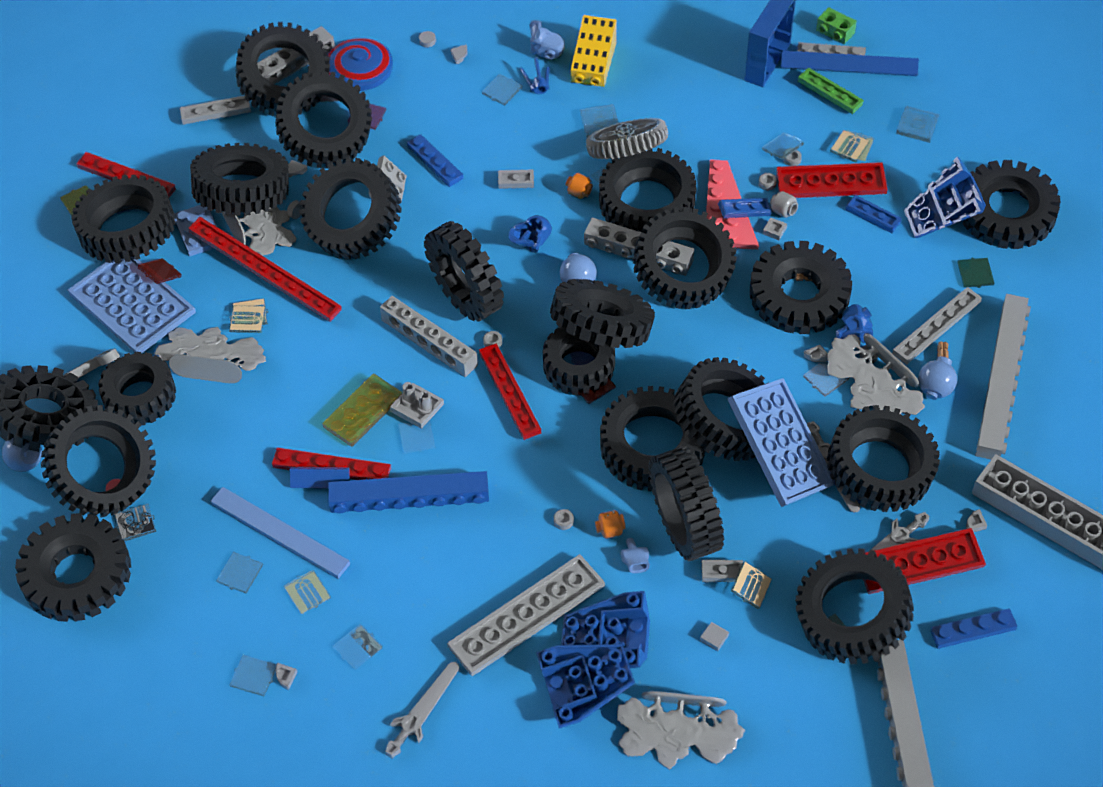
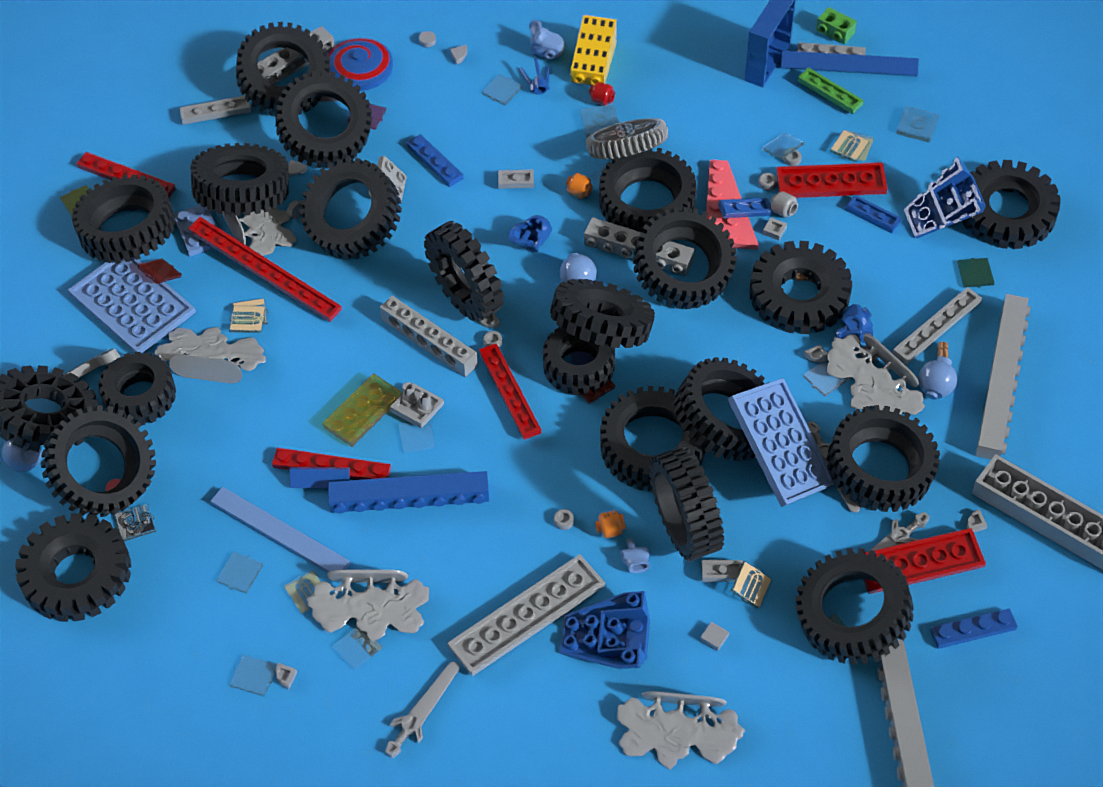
(374, 606): none -> light grey plant
(490, 320): none -> light grey tile
(583, 678): blue wedge -> none
(602, 93): none -> red head

